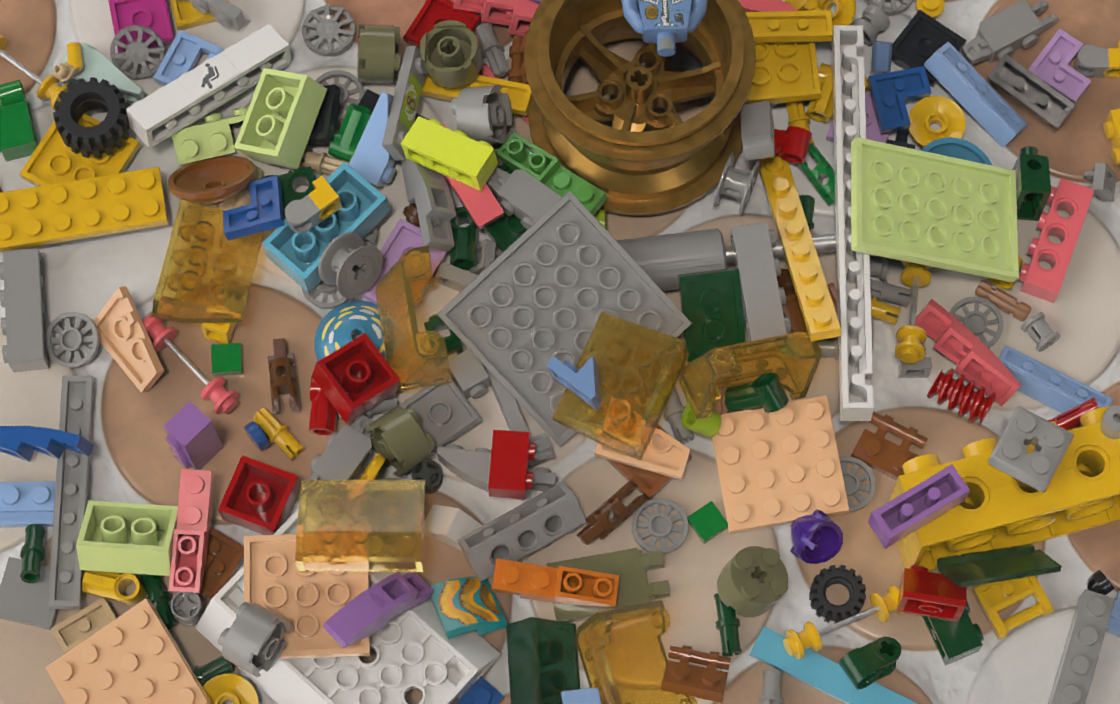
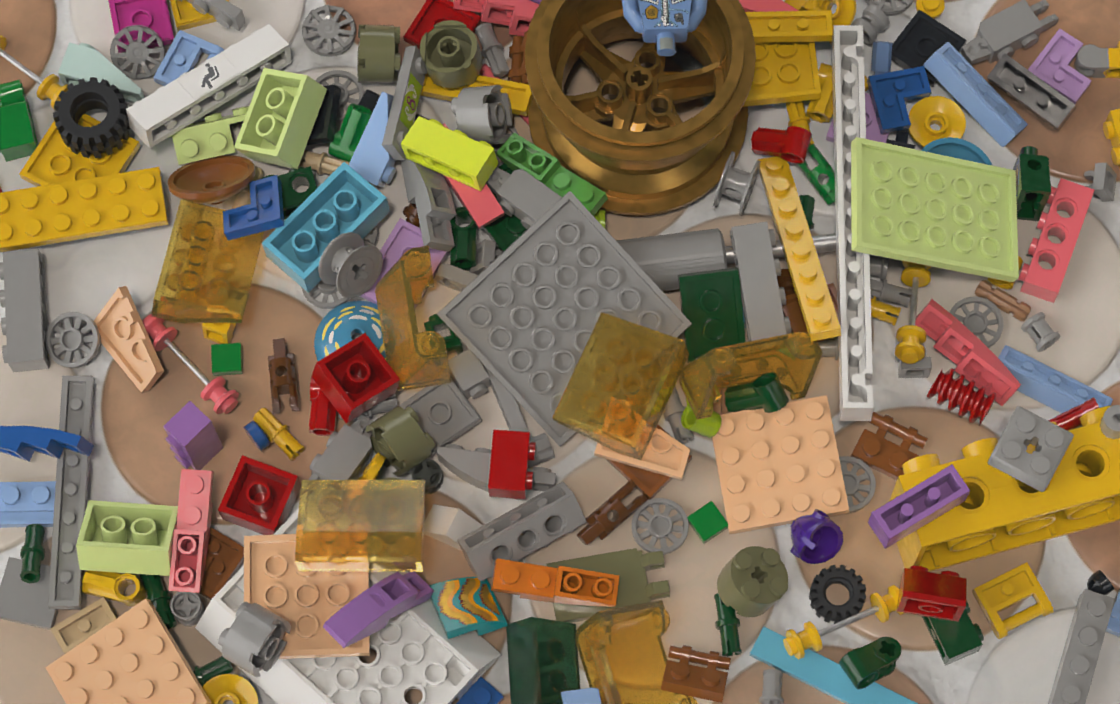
(74, 64): arm -> none
(313, 208): leg -> none
(582, 382): medium blue slope -> none
(757, 130): light grey beam -> none
(996, 565): clear green windscreen -> none

